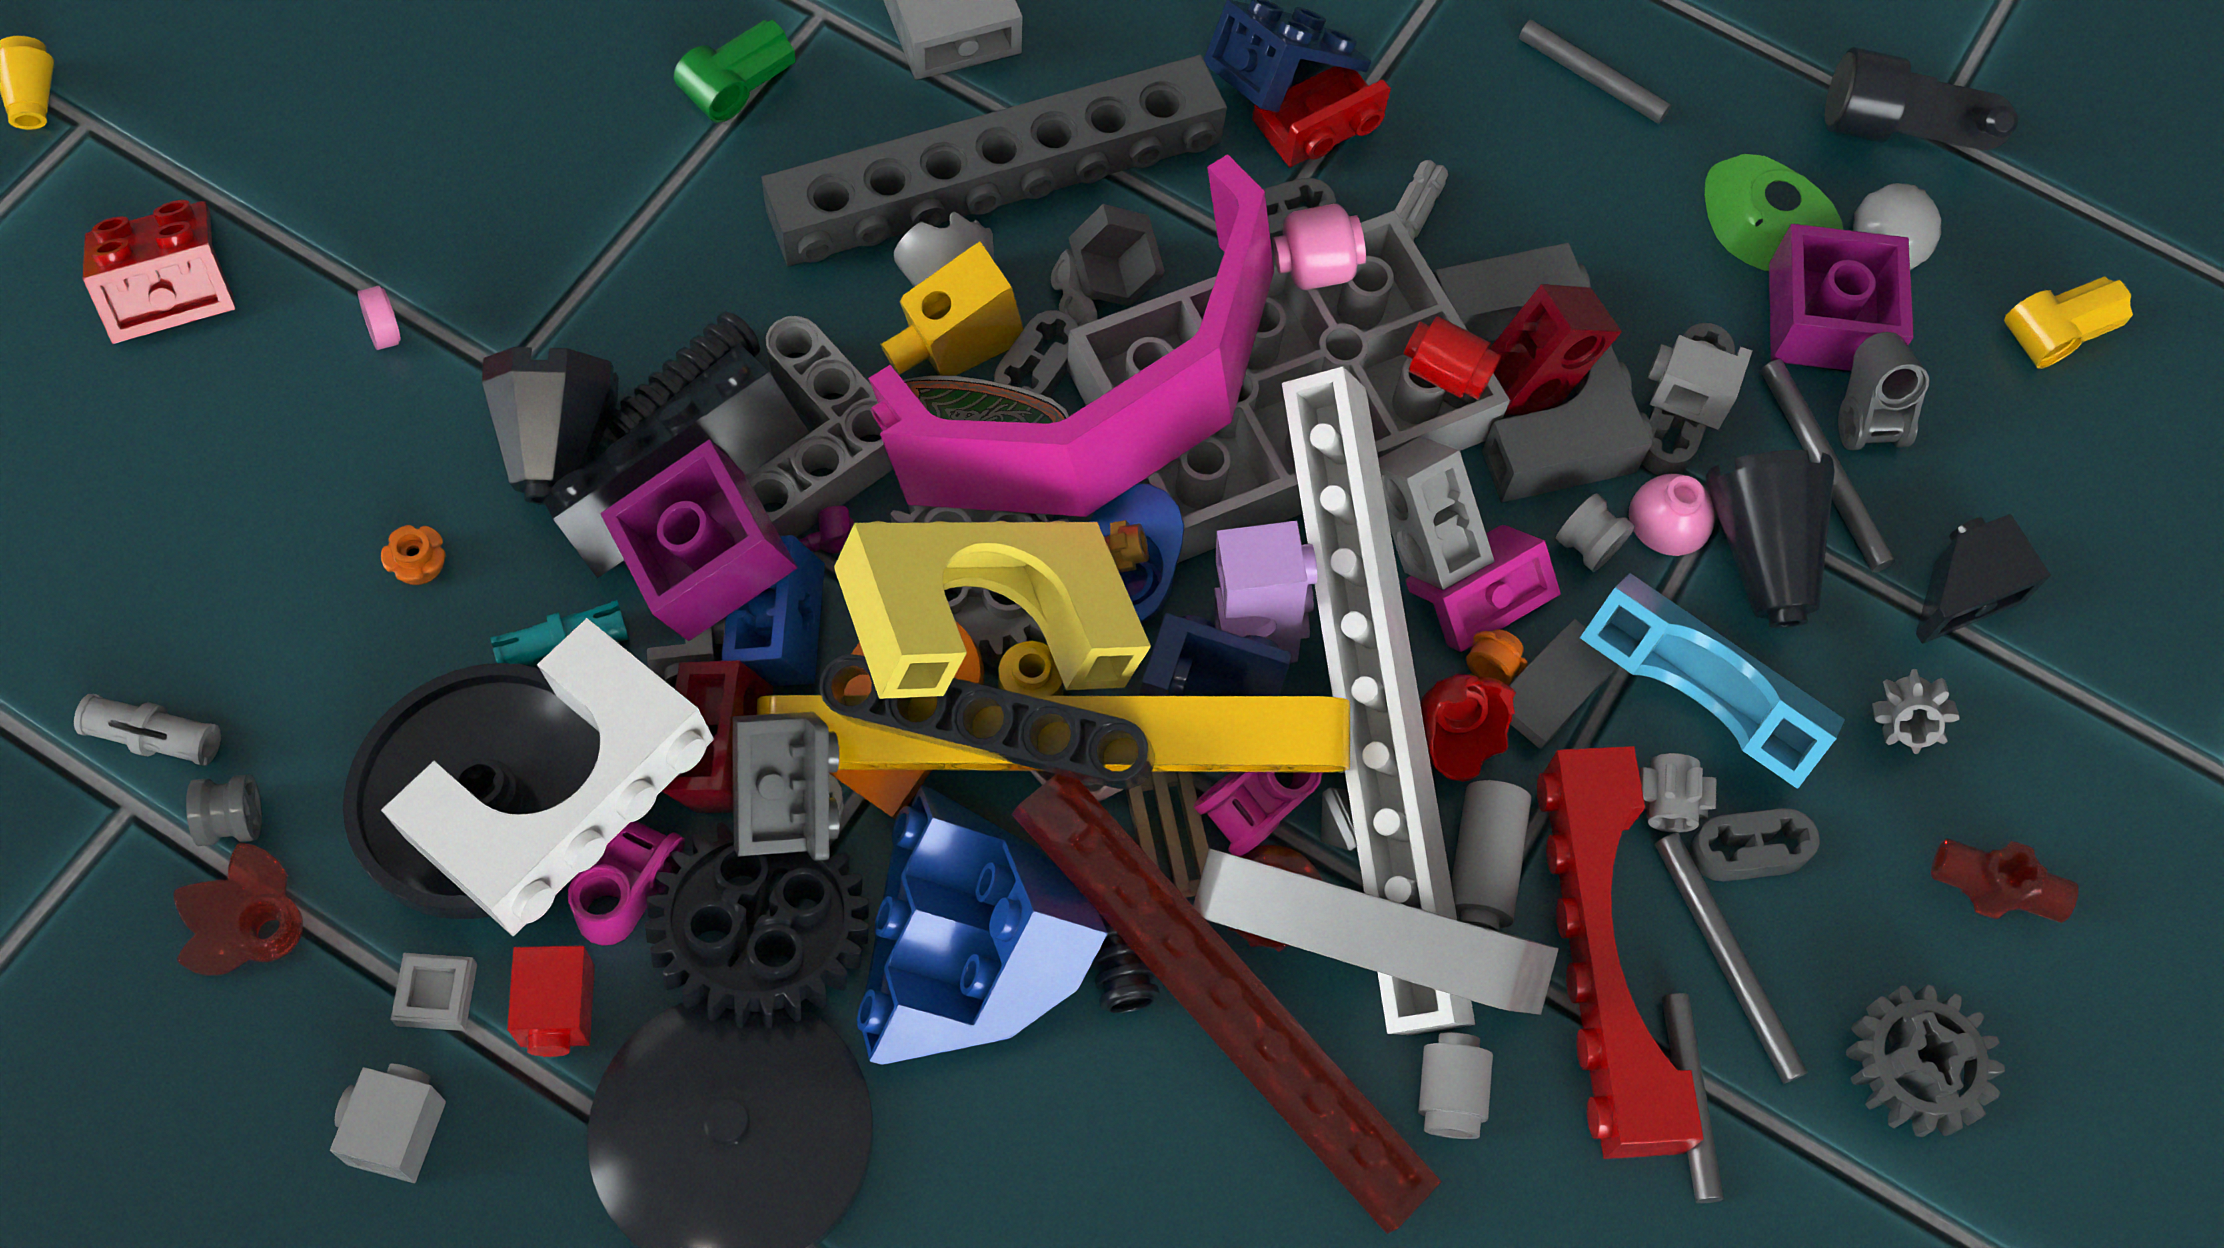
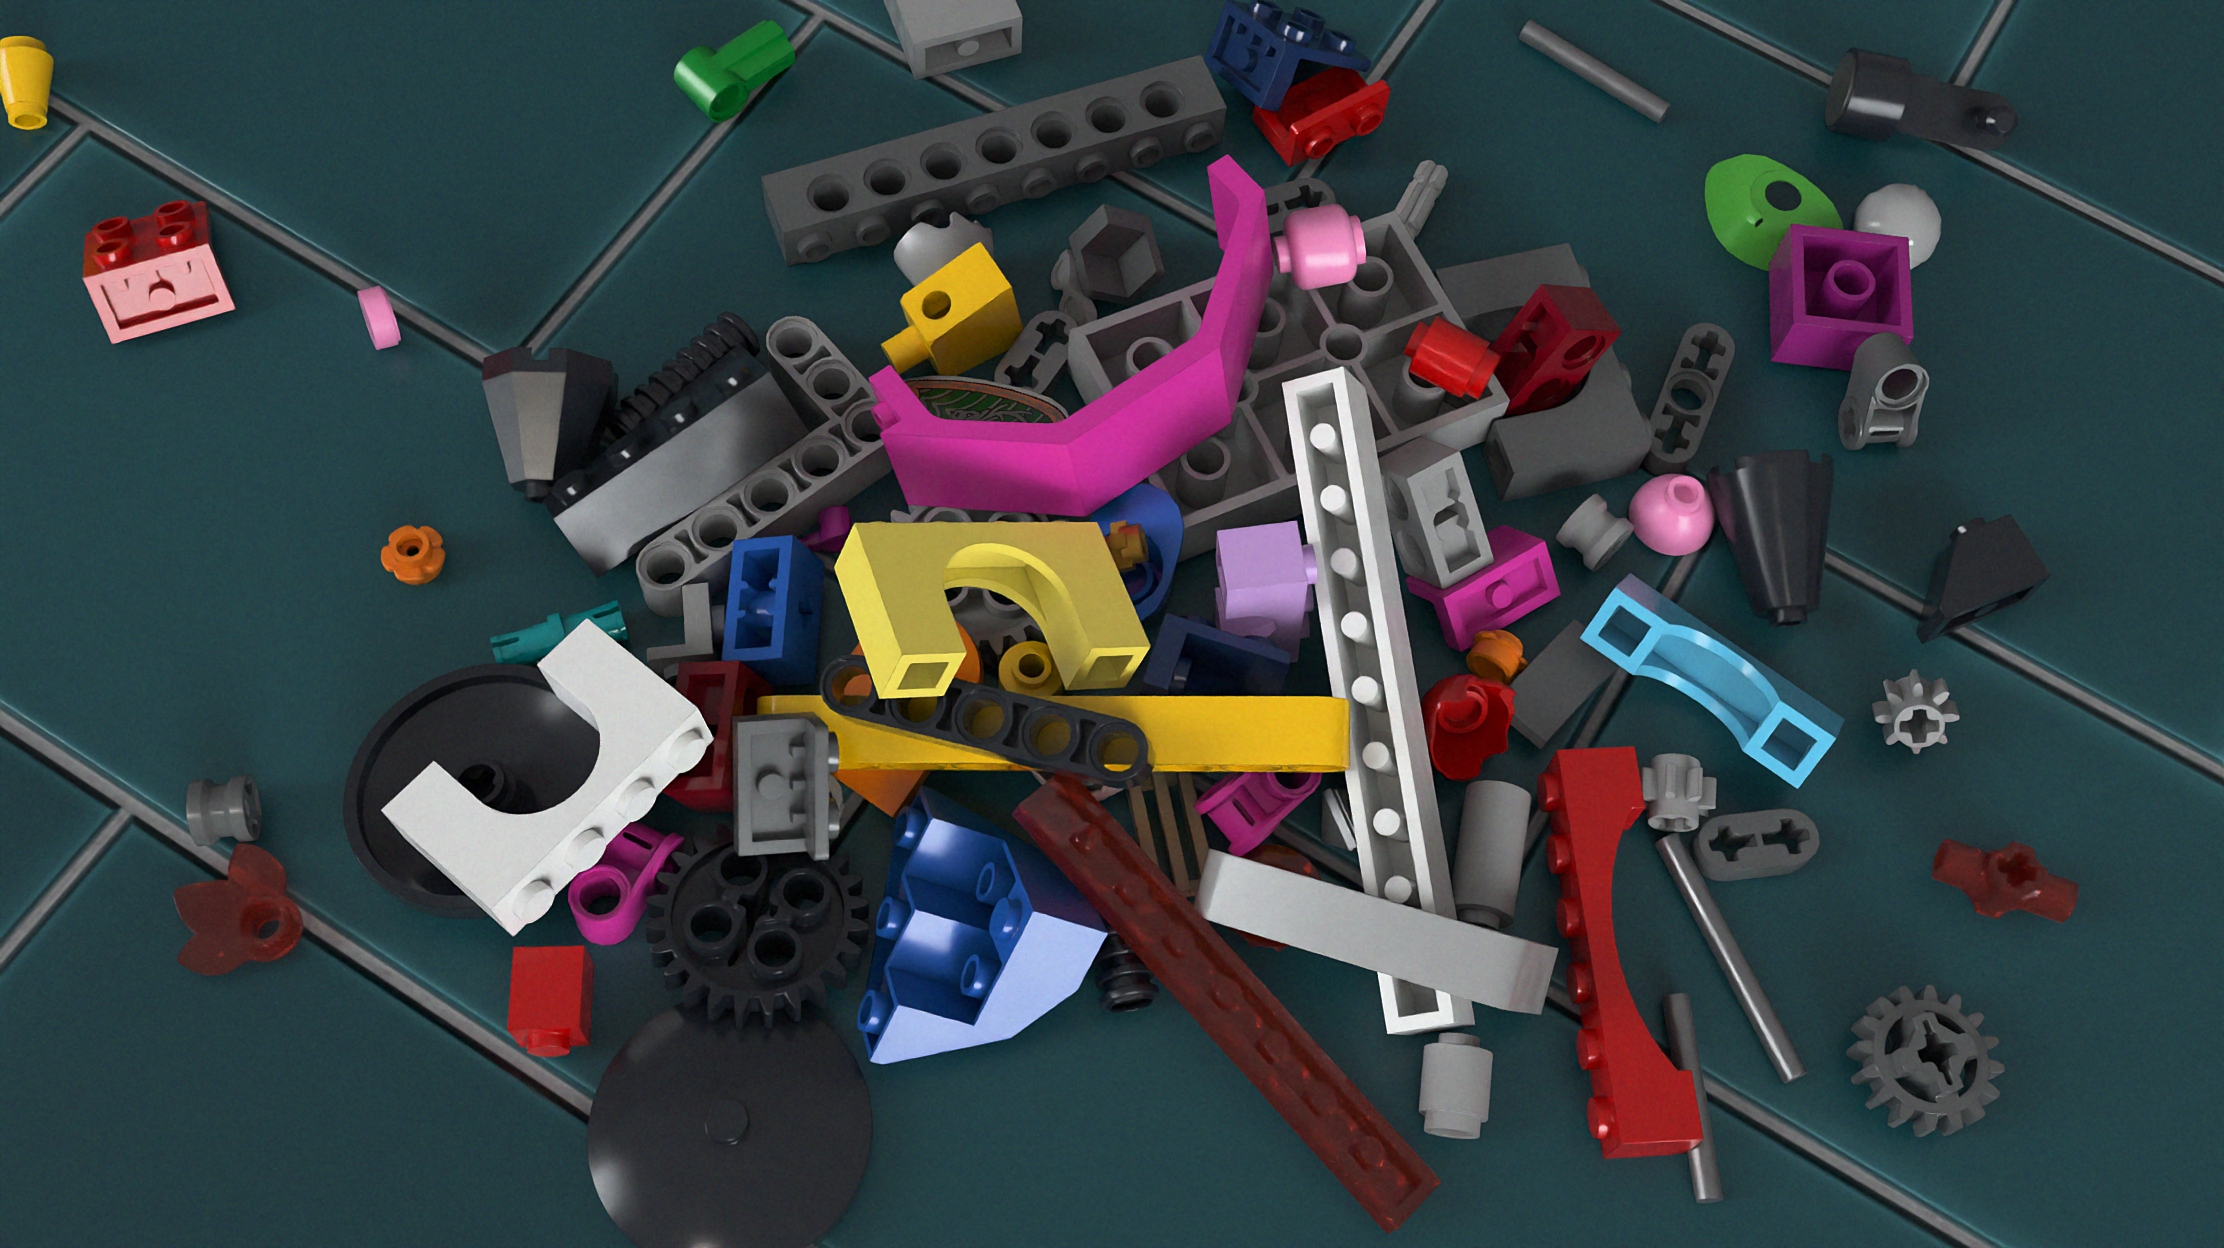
(125, 722): light grey pin -> none
(387, 1121): light grey brick -> none
(434, 991): light grey tile -> none
(698, 541): magenta brick -> none
(1697, 380): light grey brick -> none
(1813, 439): flat silver bar -> none
(2057, 325): yellow piece -> none

